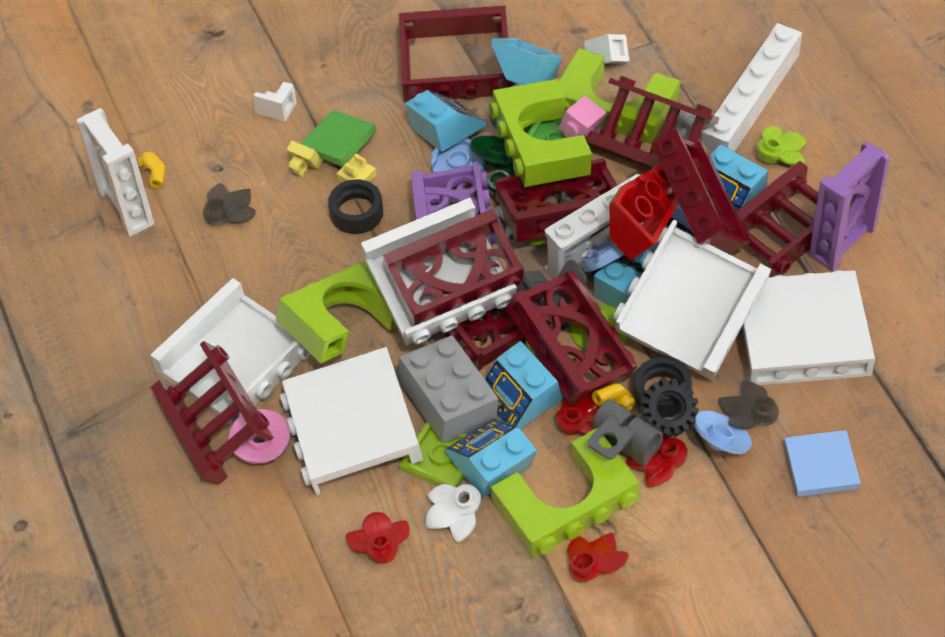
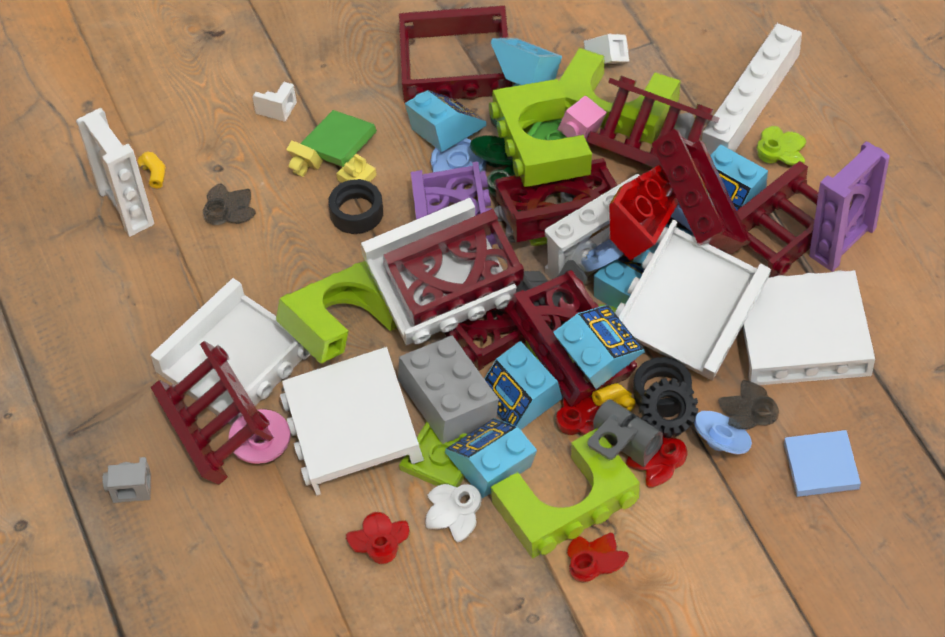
(128, 481): none -> light grey brick
(598, 343): none -> medium azure slope

